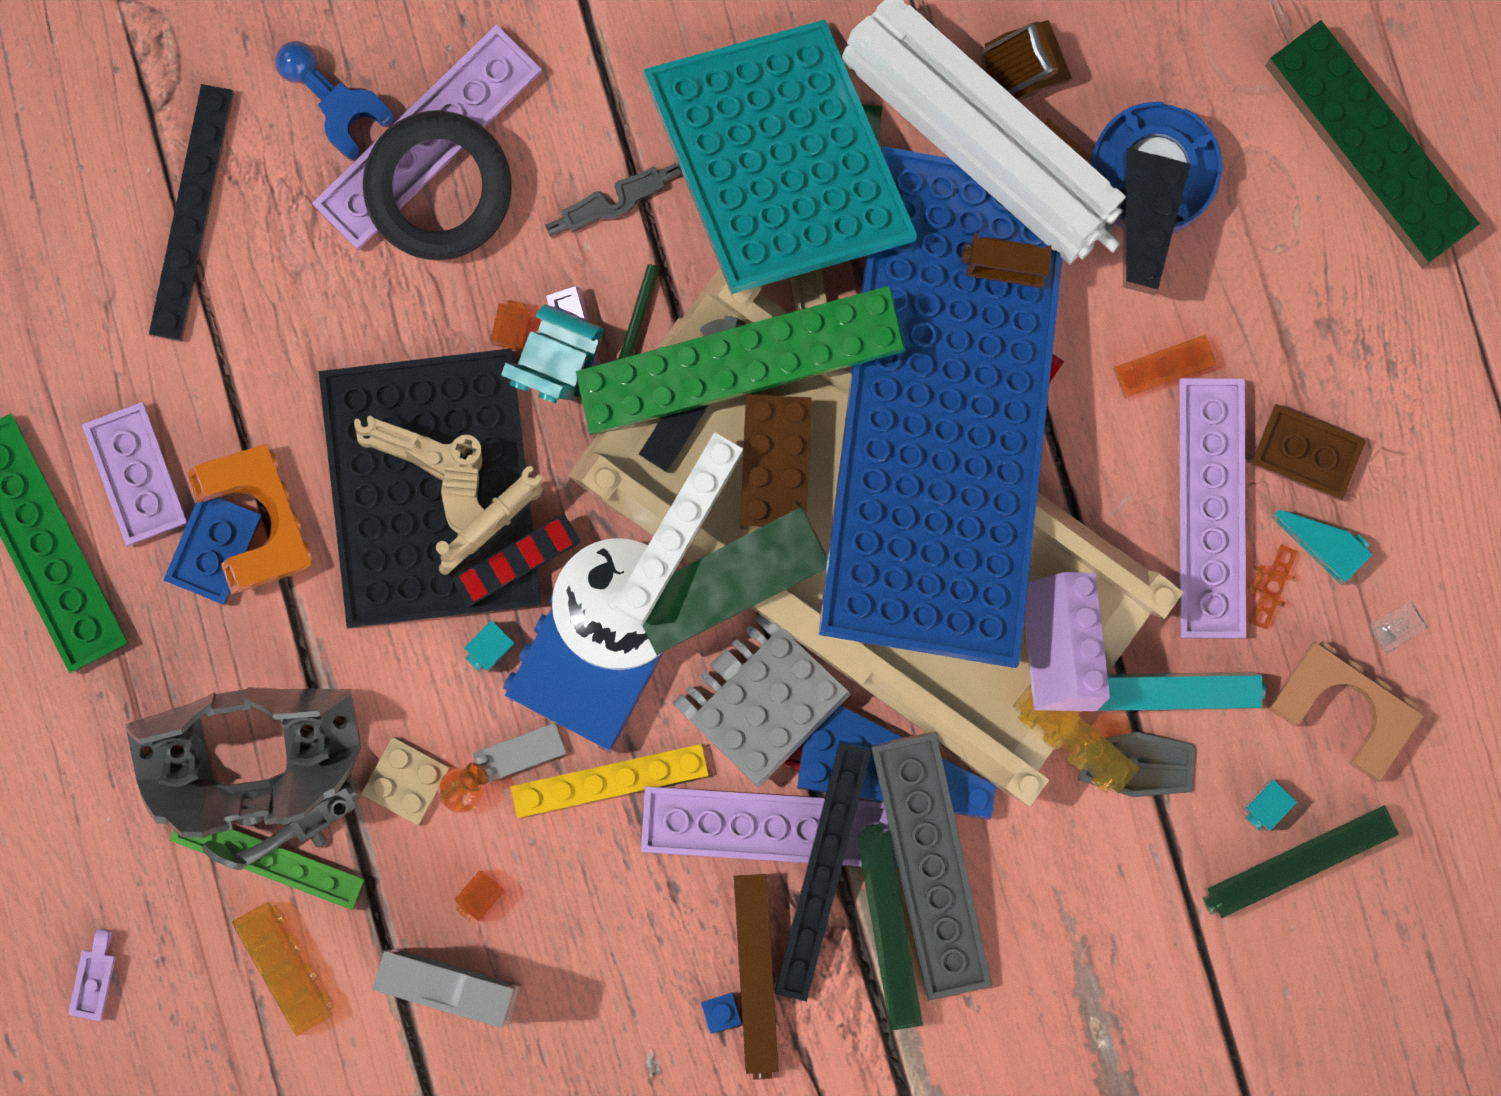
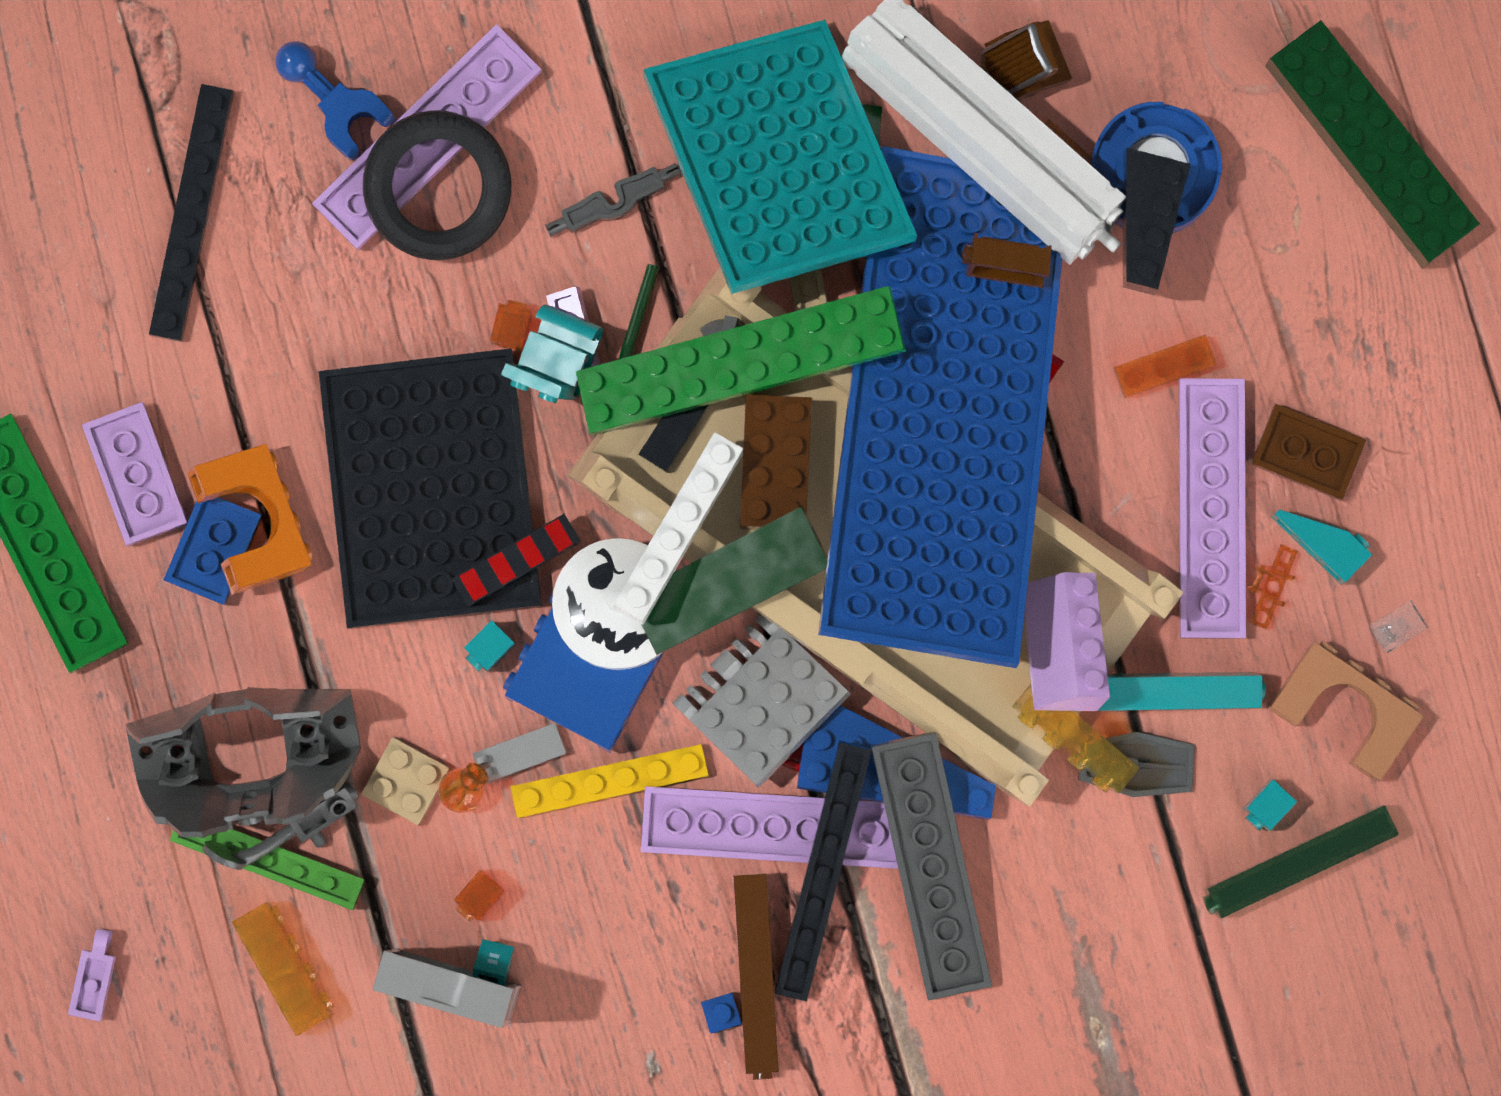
(458, 487): tan piece -> none
(493, 962): none -> teal brick
(889, 927): clear green brick -> none

